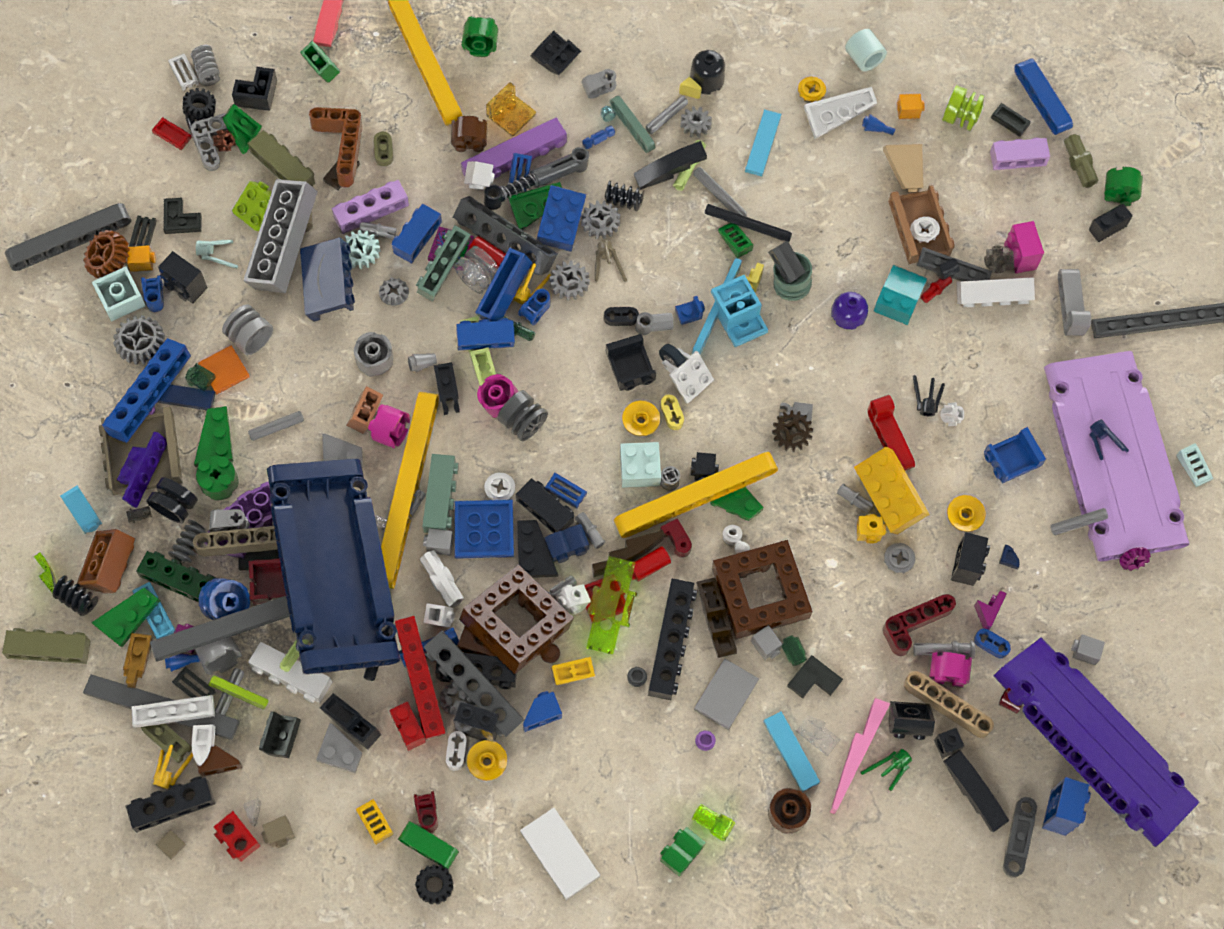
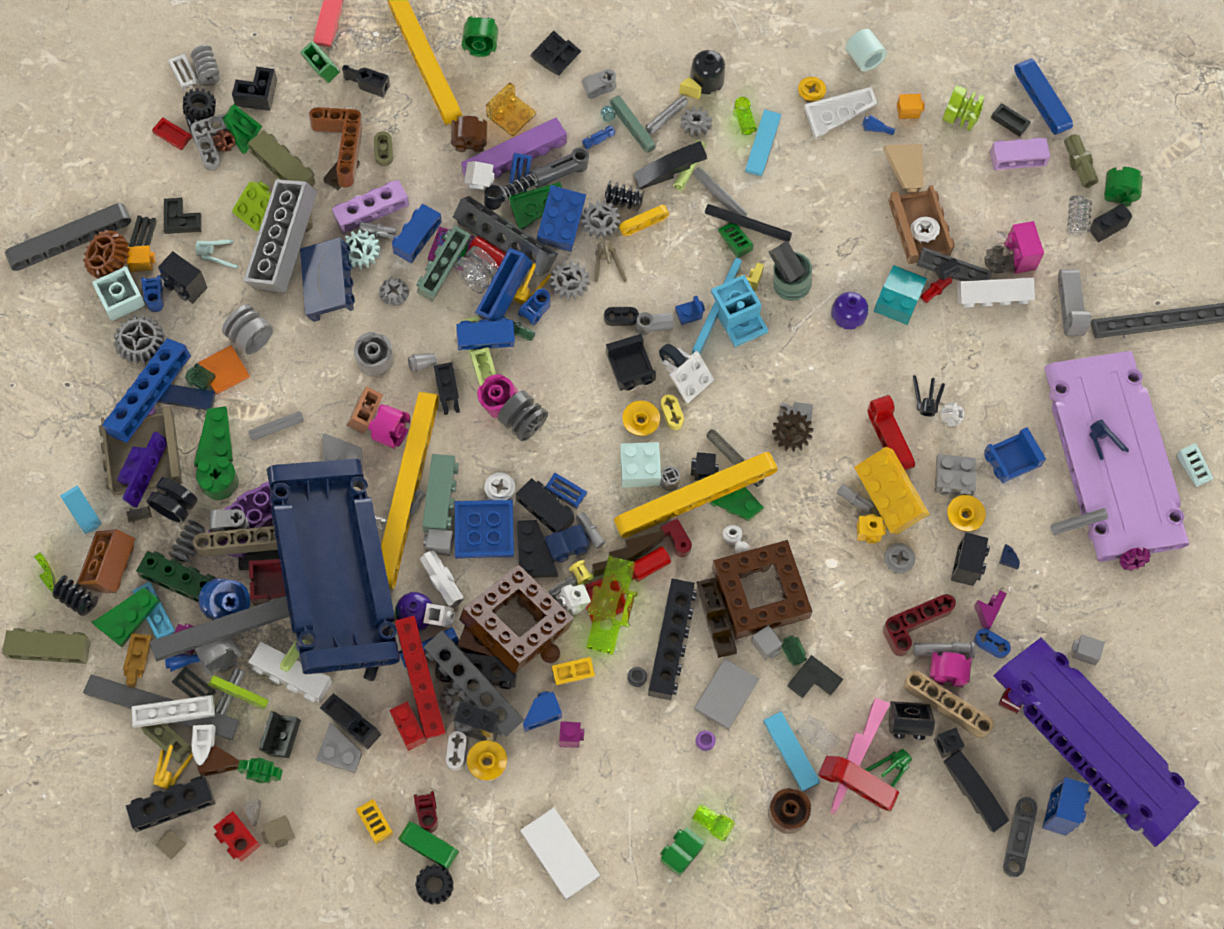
(260, 770): none -> green gear
(368, 80): none -> black piece
(413, 605): none -> dark purple cylinder
(570, 734): none -> magenta brick
(576, 567): none -> light yellow bush
(644, 220): none -> yellow beam
(727, 450): none -> clear smoke axle
(744, 116): none -> clear neon green piece
(843, 771): none -> beam
(955, 475): none -> light grey plate
(1079, 215): none -> clear piece

